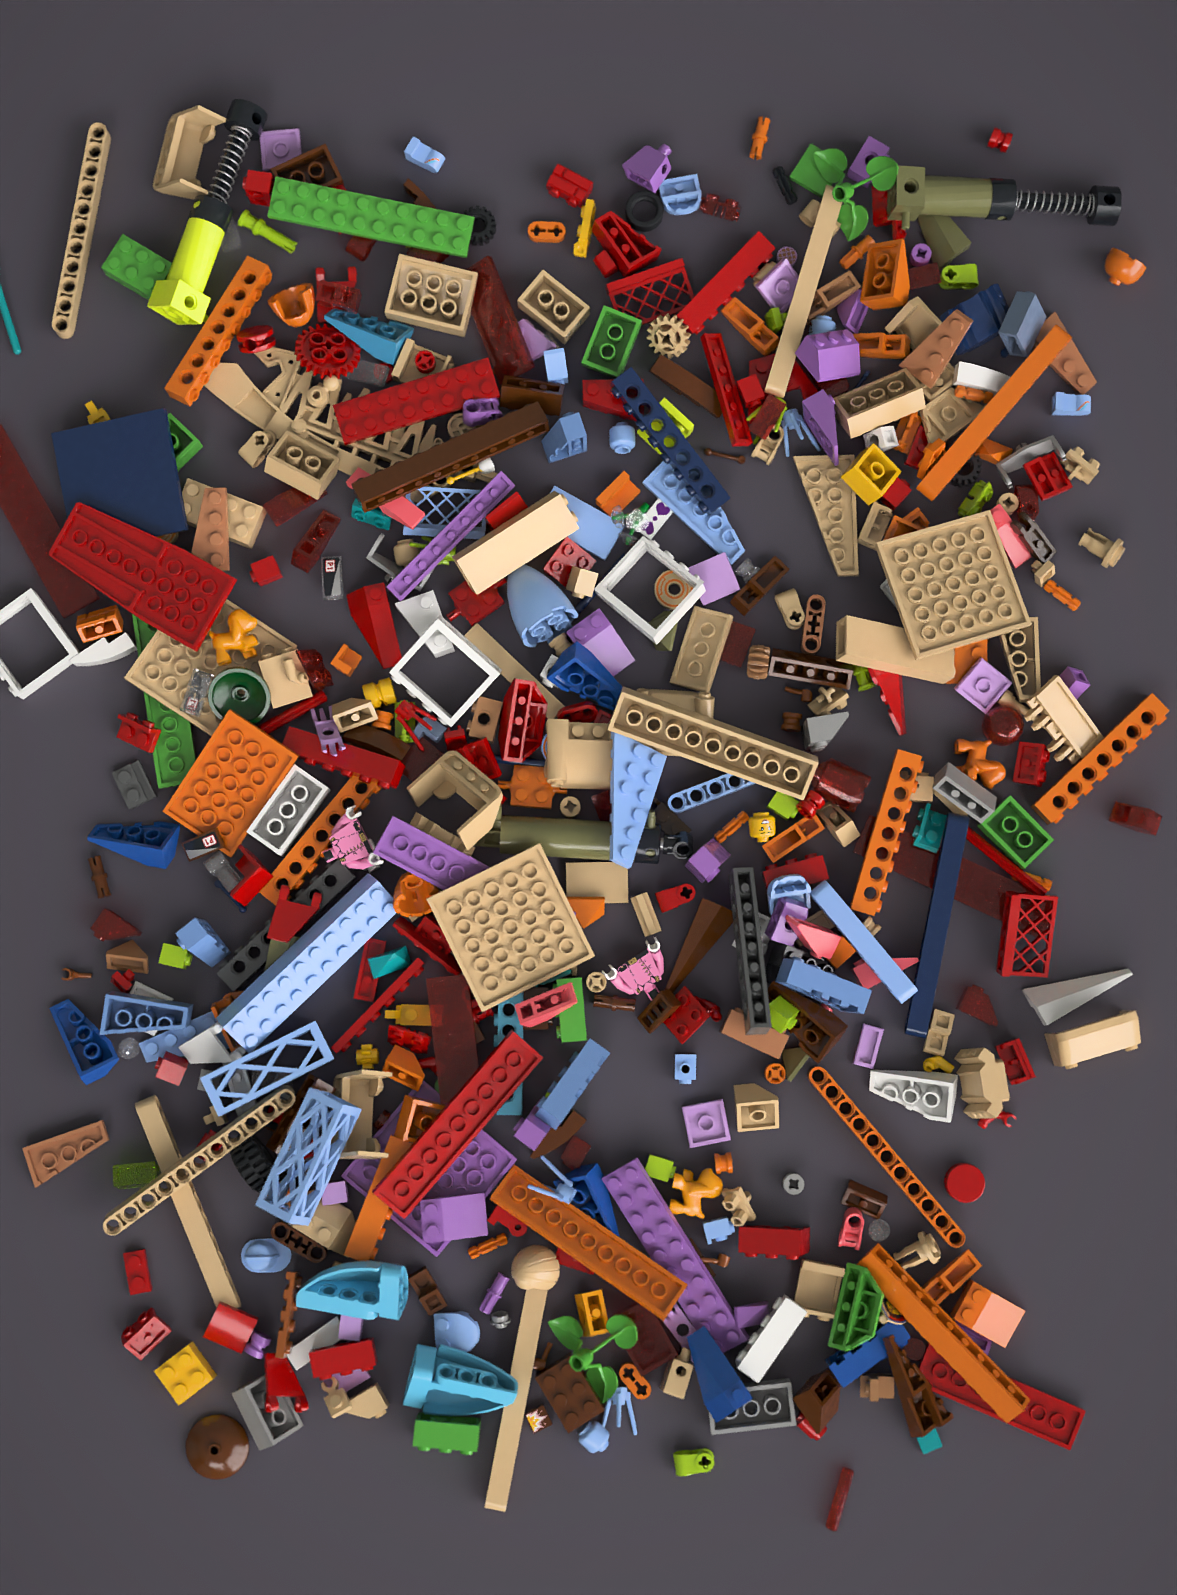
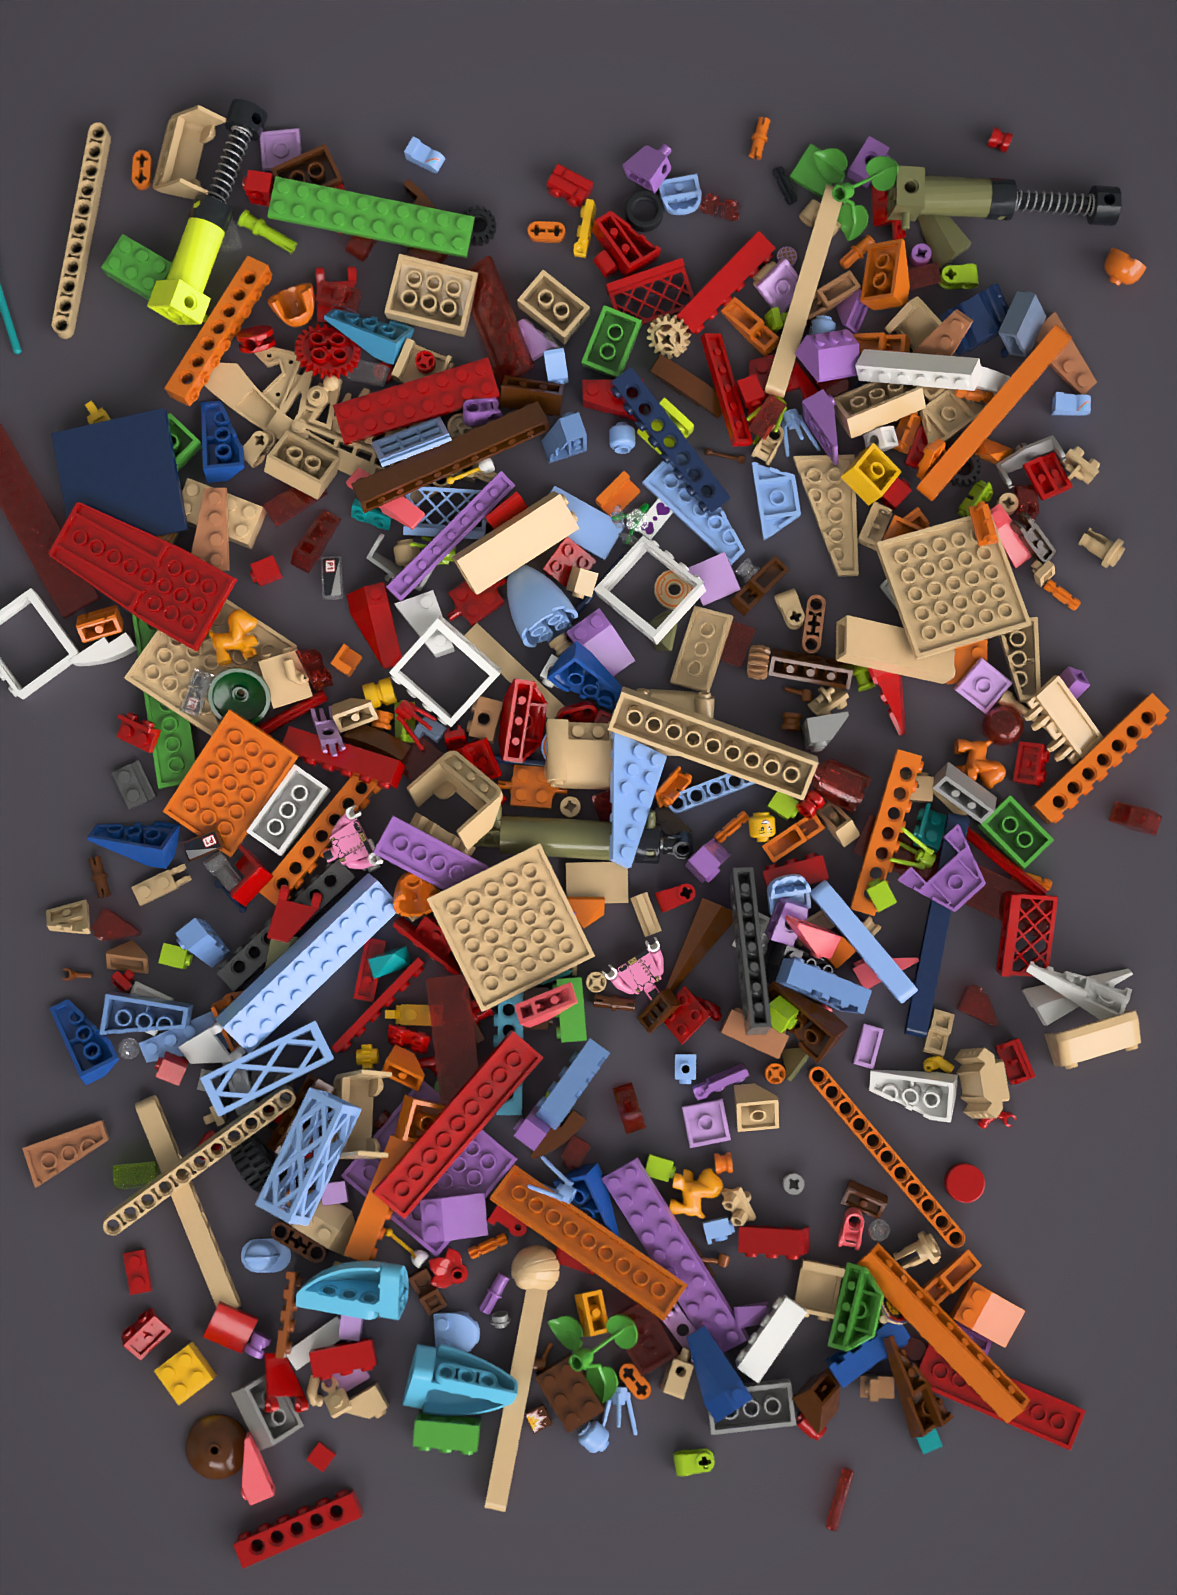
(69, 918): none -> tan wing
(137, 169): none -> orange beam
(159, 885): none -> tan hinge
(220, 445): none -> blue wedge
(250, 1554): none -> red brick
(256, 1480): none -> coral slope
(312, 1393): none -> tan arm
(321, 1456): none -> red tile
(411, 441): none -> light blue piece
(418, 1257): none -> hinge
(446, 1267): none -> red plate
(629, 1108): none -> clear red slope
(667, 792): none -> orange hinge
(720, 1080): none -> medium lavender hinge
(775, 498): none -> light blue wing
(880, 894): none -> lime brick
(919, 369): none -> white brick
(925, 858): none -> lime plant
(955, 880): none -> medium lavender wing
(983, 524): none -> orange hinge
(1095, 998): none -> white wedge

